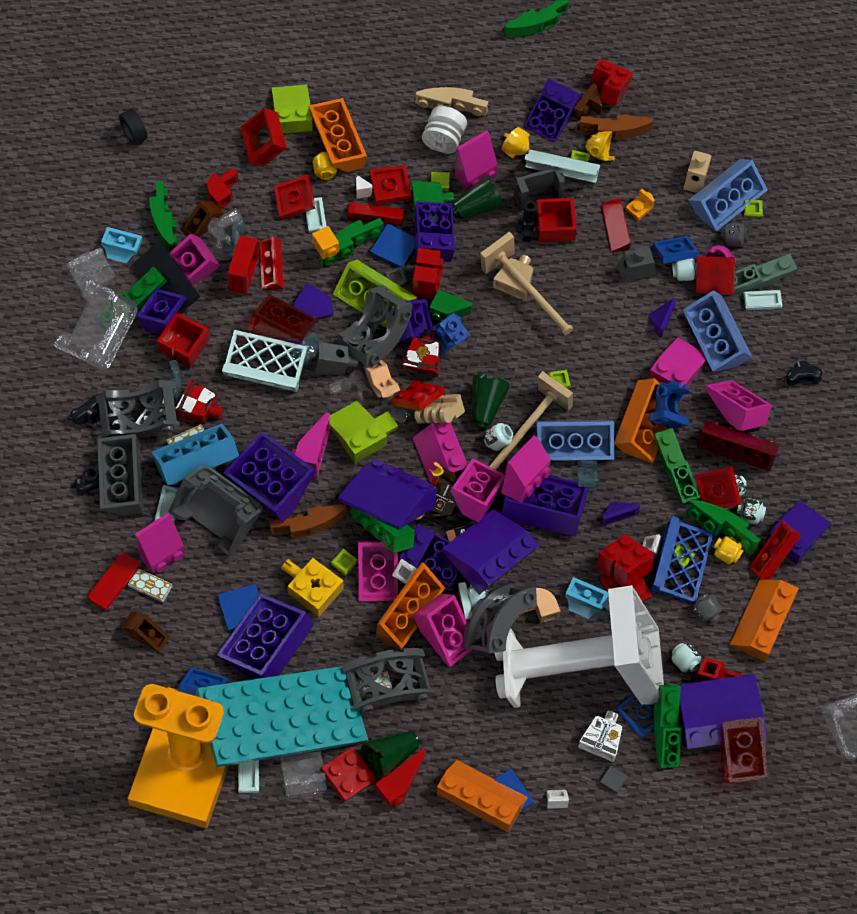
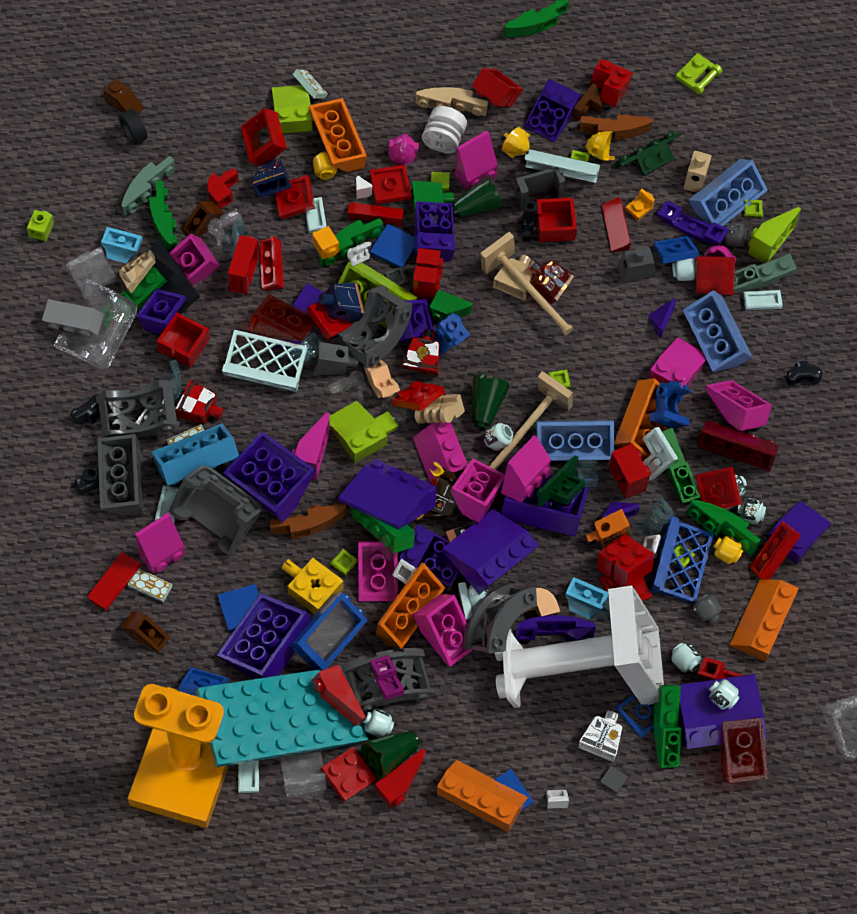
(40, 225): none -> lime brick
(72, 318): none -> light grey brick
(121, 97): none -> reddish brown slope
(136, 270): none -> tan slope
(141, 186): none -> sand green slope
(271, 178): none -> dark blue torso
(310, 84): none -> light aqua tile
(328, 325): none -> red plate
(328, 631): none -> blue window
(337, 692): none -> red slope
(343, 302): none -> dark blue torso
(359, 251): none -> white piece
(378, 723): none -> light aqua head
(386, 678): none -> magenta slope
(403, 149): none -> dark pink helmet
(497, 87): none -> red piece
(550, 279): none -> clear red torso
(550, 625): none -> dark purple slope
(563, 485): none -> dark green bracket
(577, 634): none -> dark purple slope
(609, 529): none -> orange torso
(628, 464): none -> red piece
(653, 156): none -> dark green bracket
(658, 516): none -> clear light blue slope
(661, 453): none -> light aqua plate
(691, 226): none -> dark purple slope
(694, 69): none -> lime plate
(723, 694): none -> light aqua head
(772, 235): none -> lime slope

